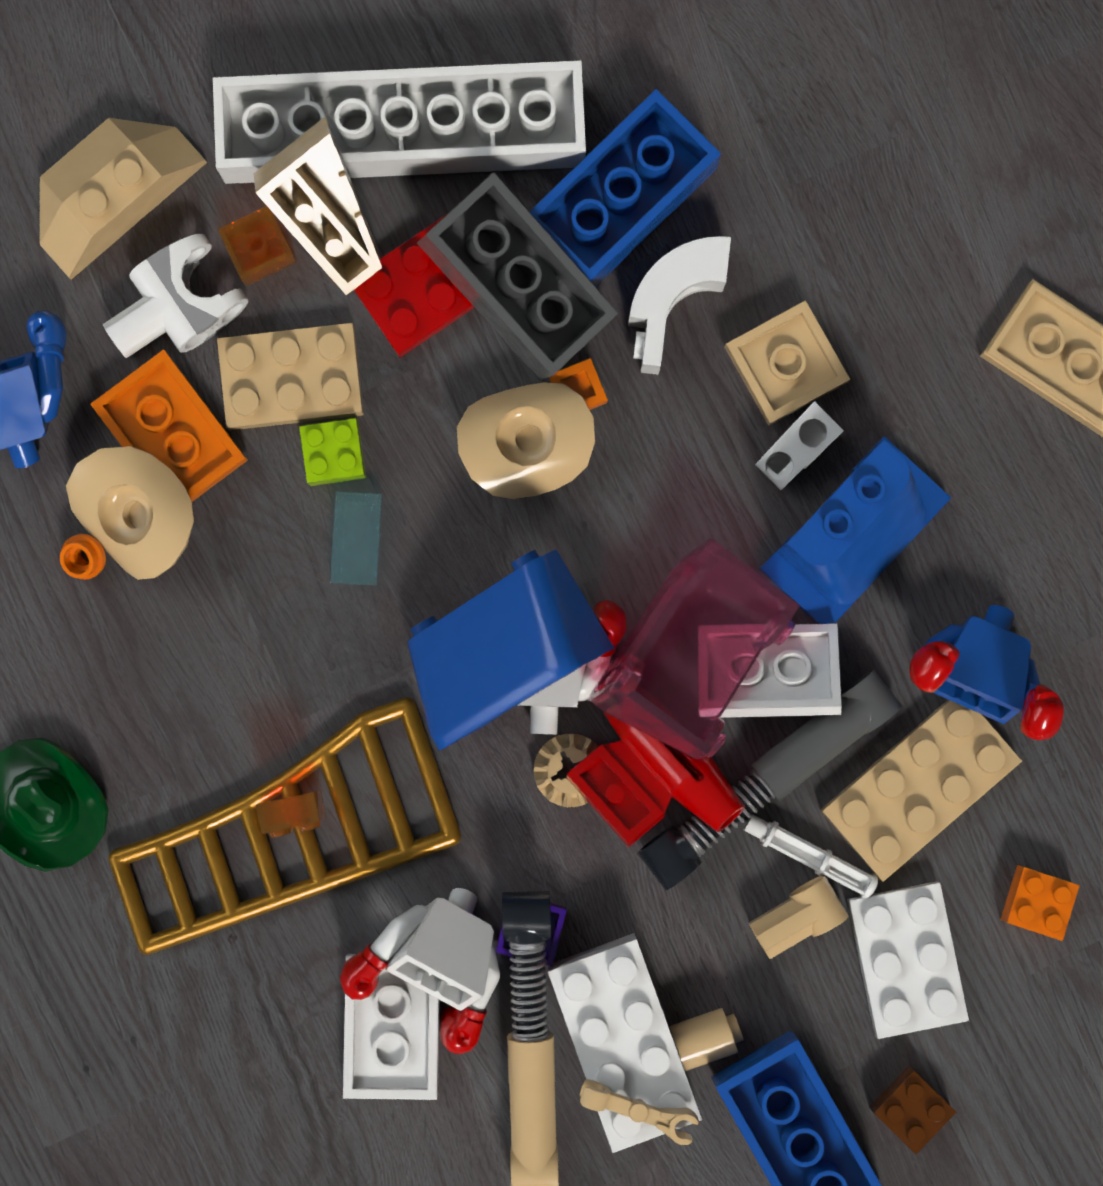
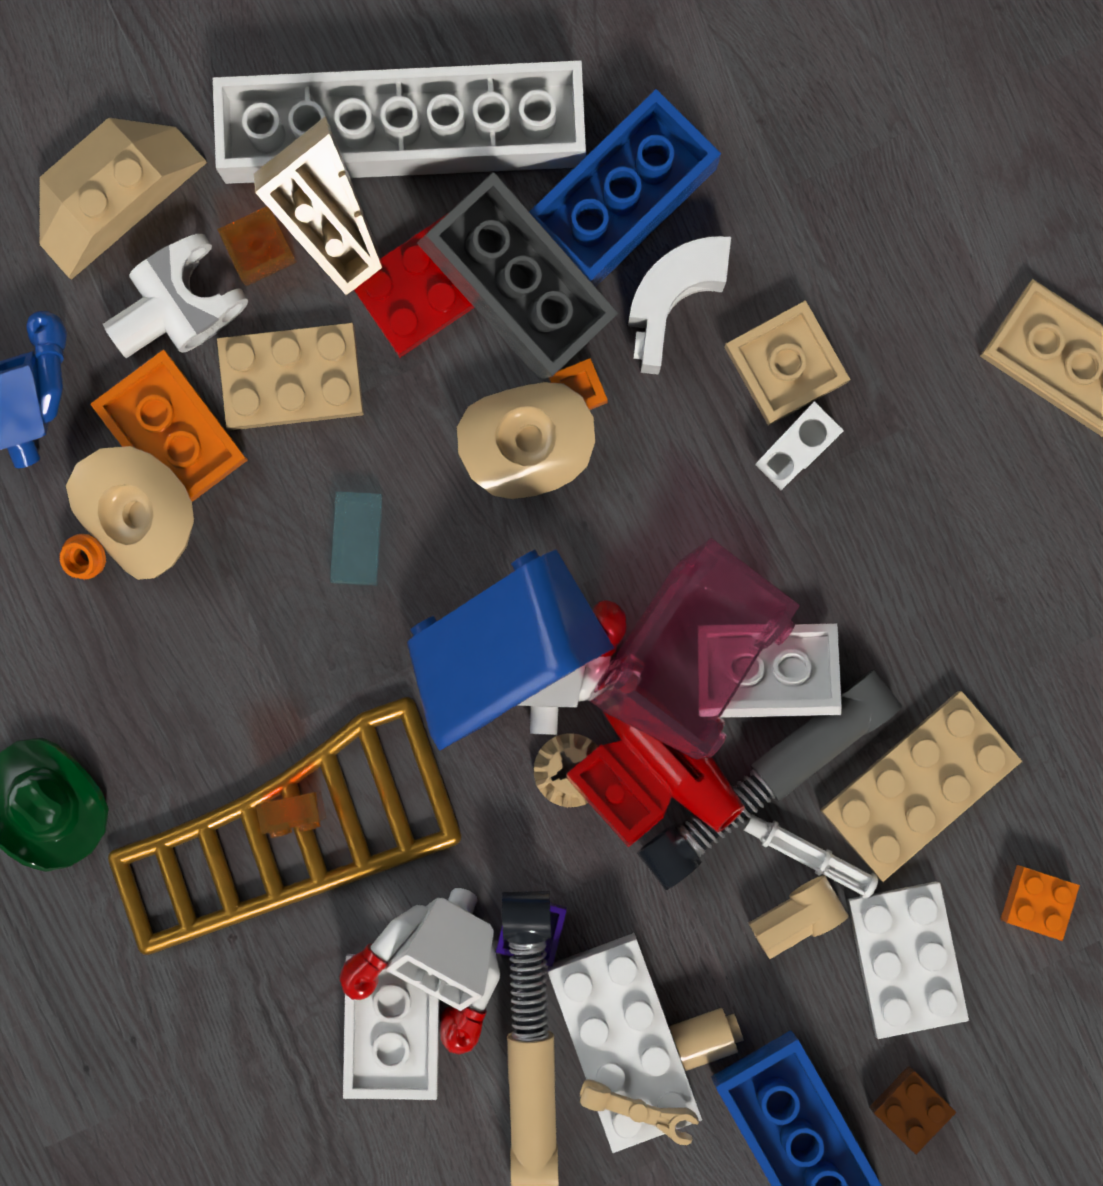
(332, 452): lime piece -> none
(855, 533): blue windscreen -> none
(989, 673): blue torso -> none

